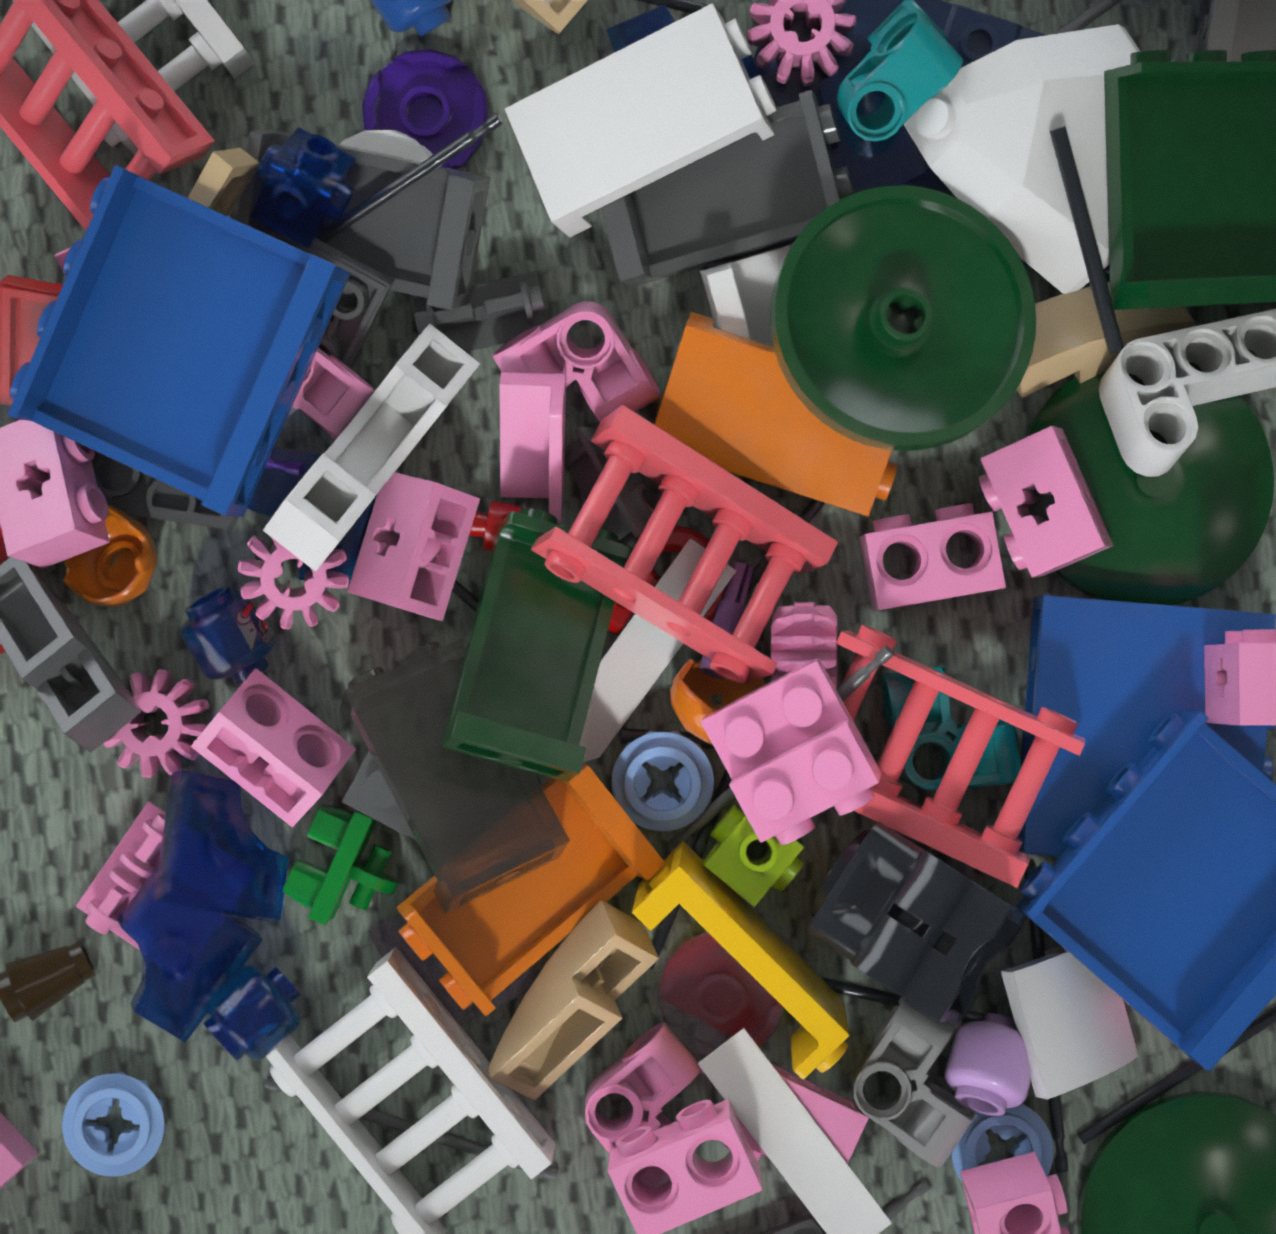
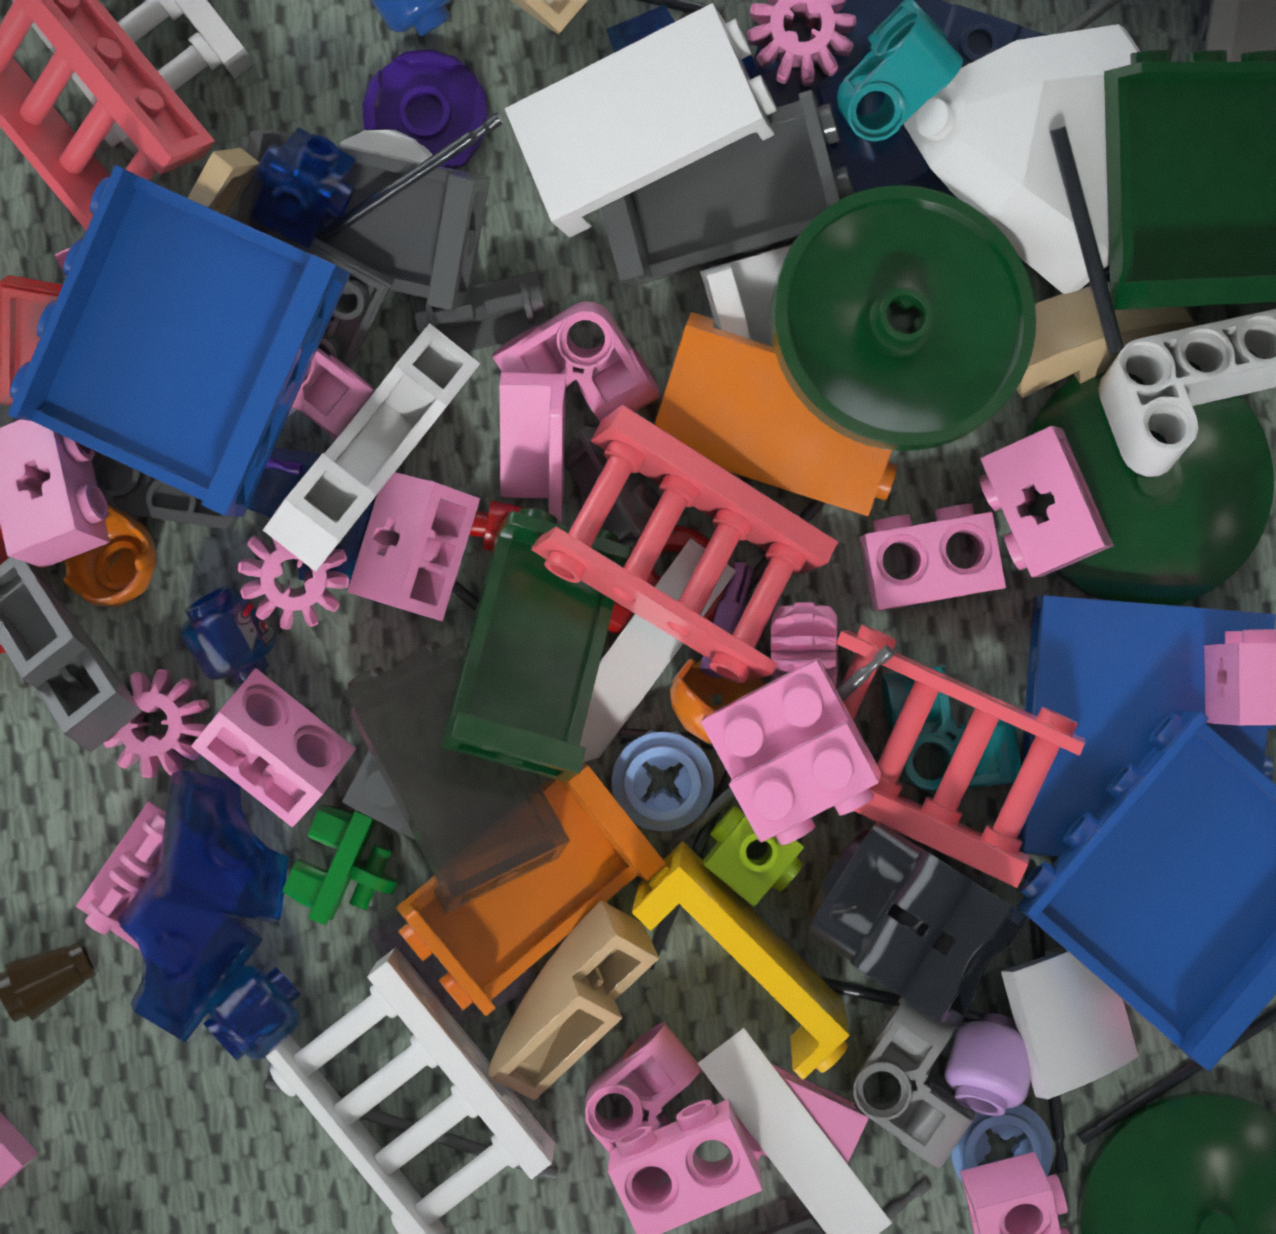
(91, 1143): light blue gear -> none
(713, 997): tile -> none

